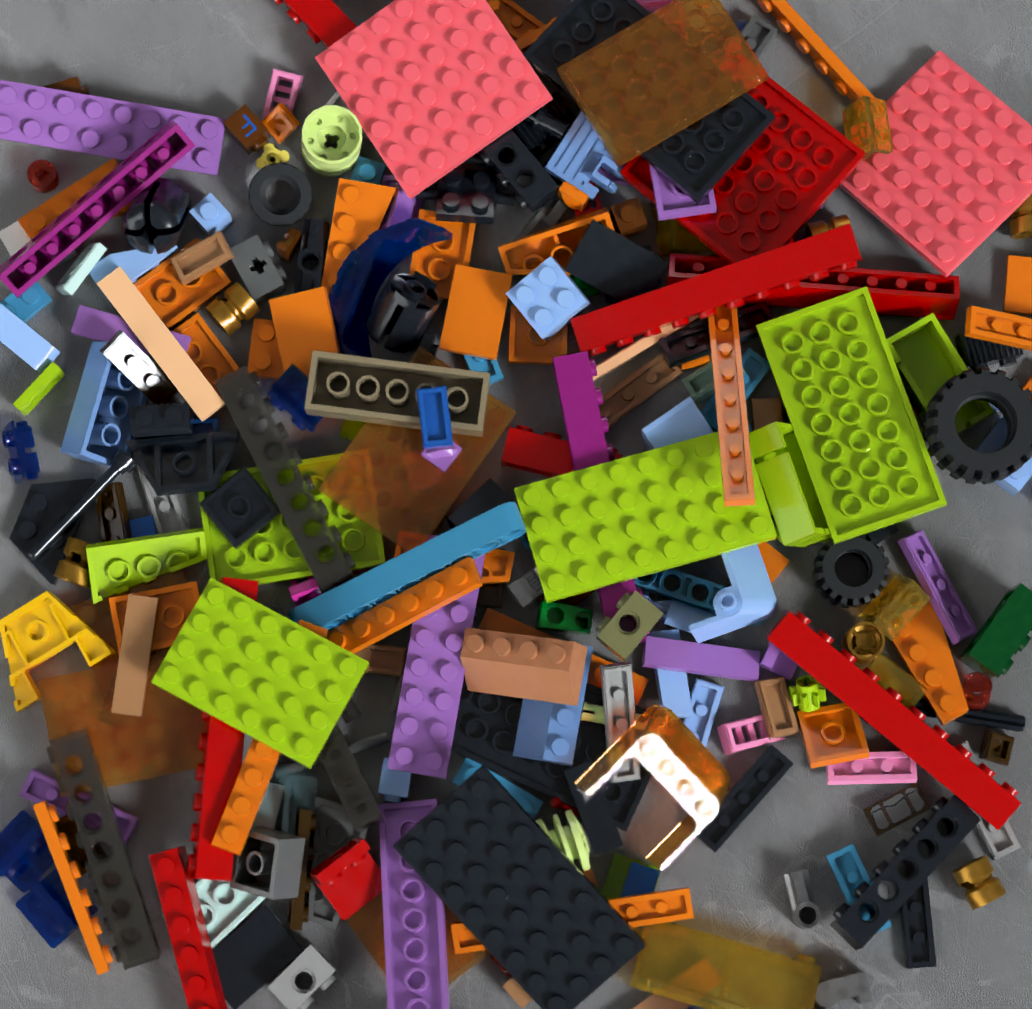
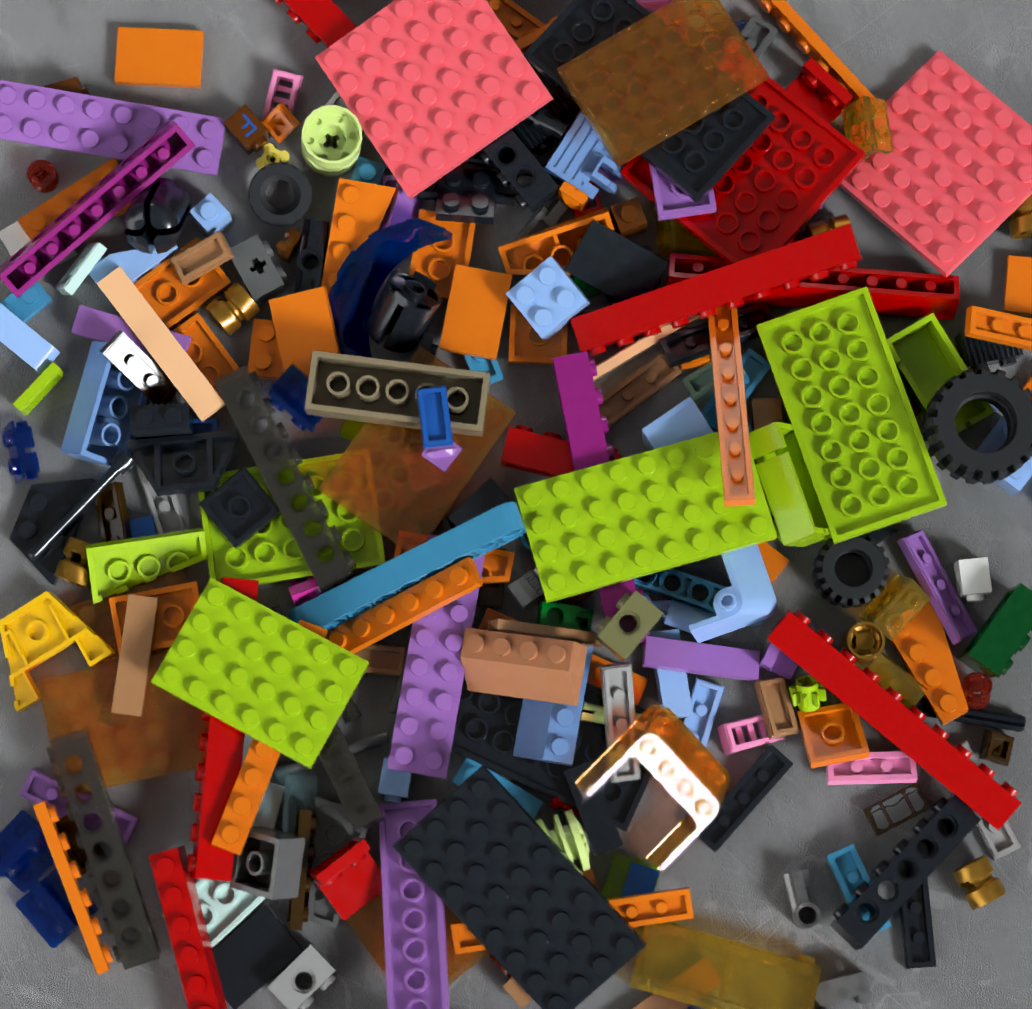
(159, 57): none -> orange tile
(530, 629): none -> medium nougat tile
(820, 91): none -> red bracket
(973, 578): none -> white brick

